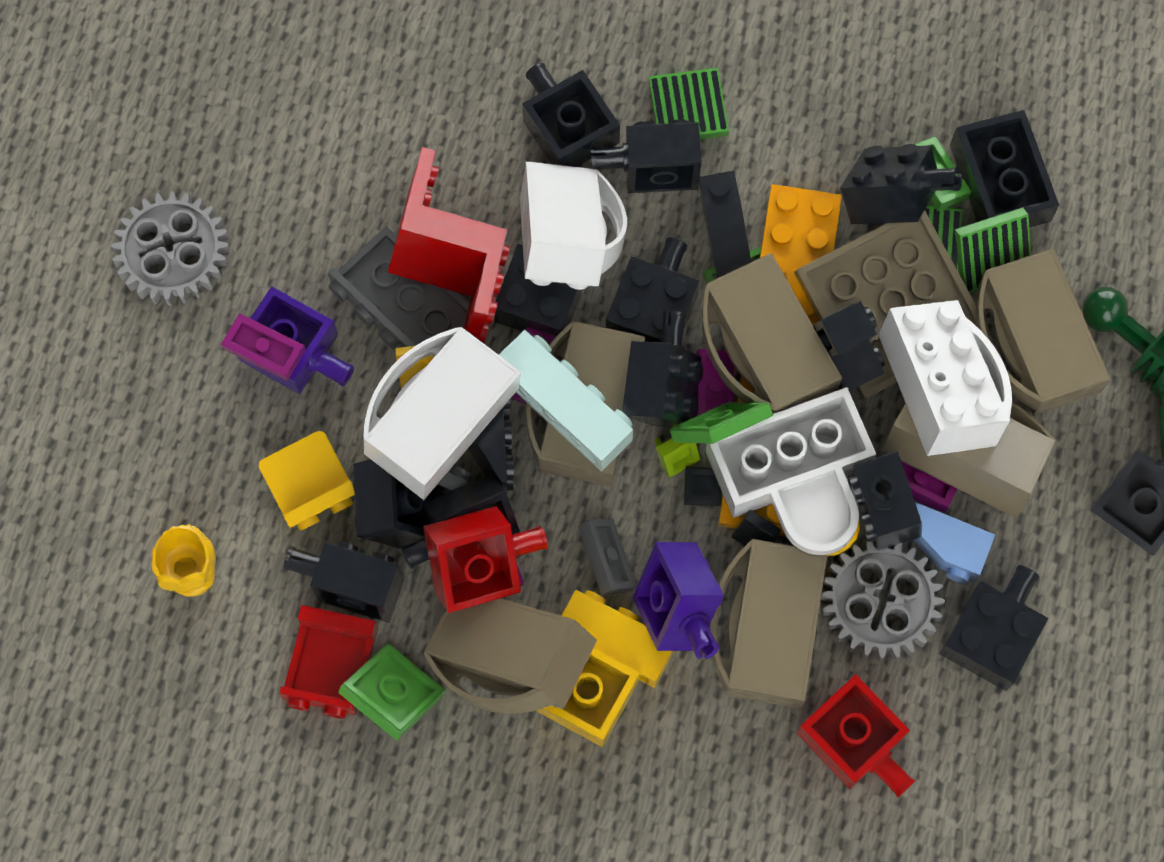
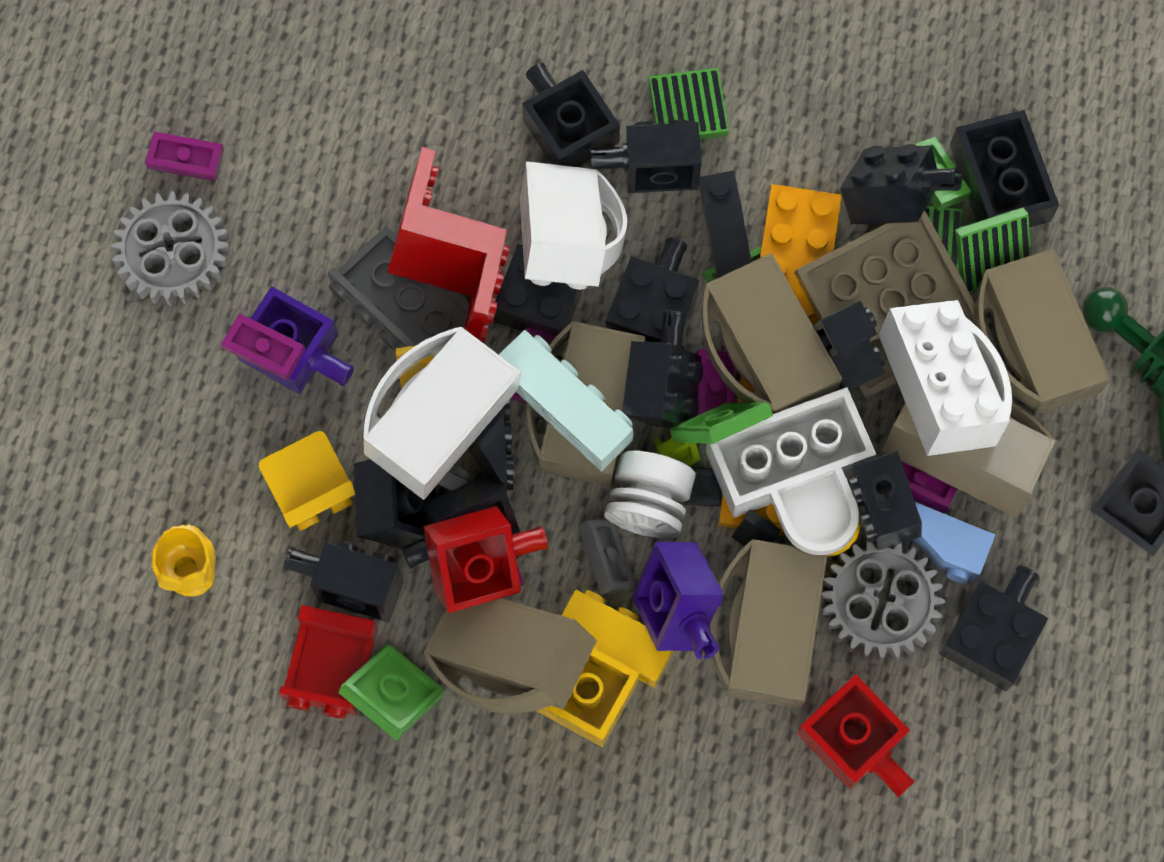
(184, 156): none -> magenta plate
(650, 494): none -> white wheel

